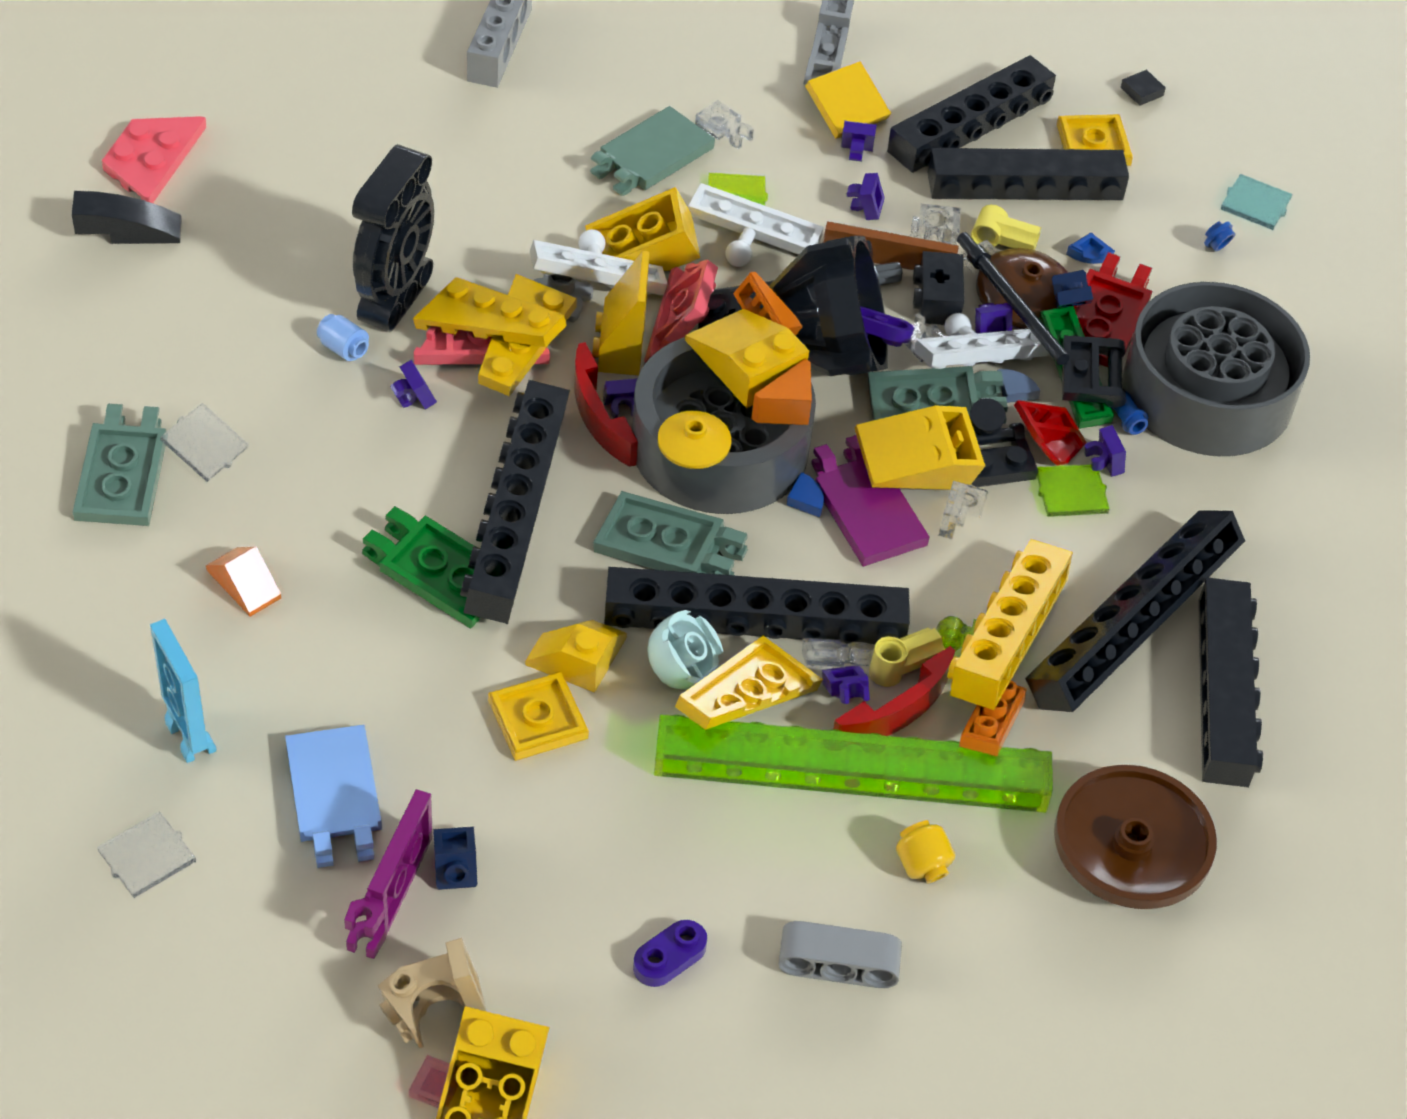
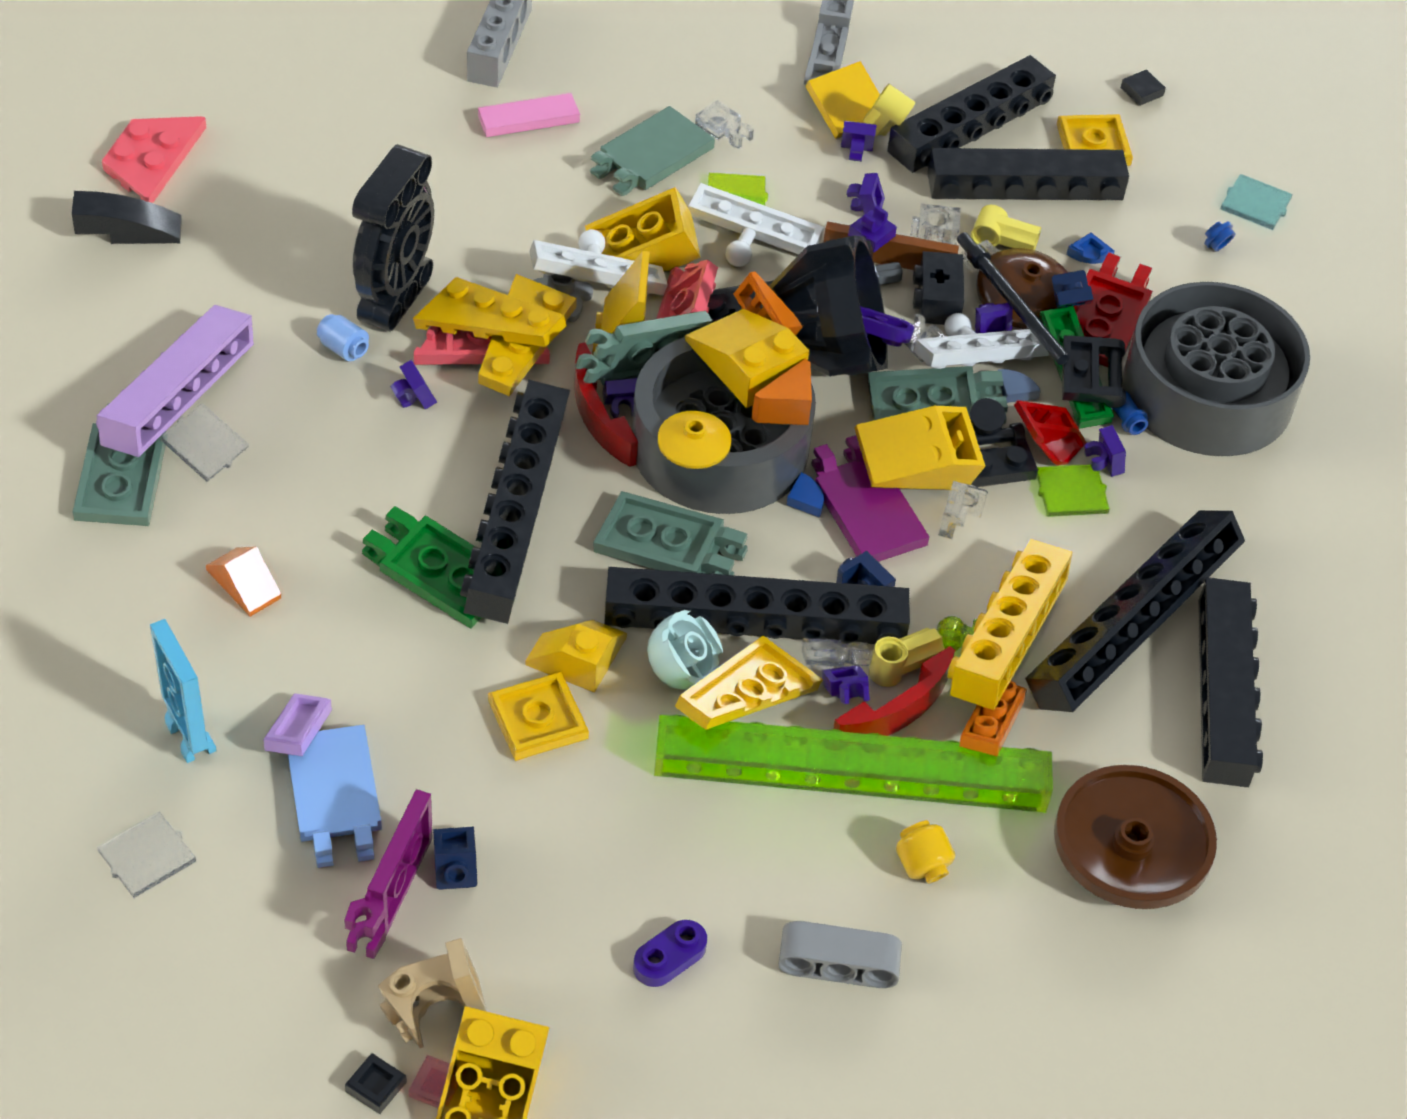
(175, 381): none -> lavender brick
(297, 724): none -> lavender tile
(375, 1083): none -> black tile
(528, 115): none -> bright pink tile
(633, 344): none -> sand green tile
(864, 571): none -> dark blue bracket
(874, 228): none -> dark purple tile
(889, 110): none -> light yellow piece

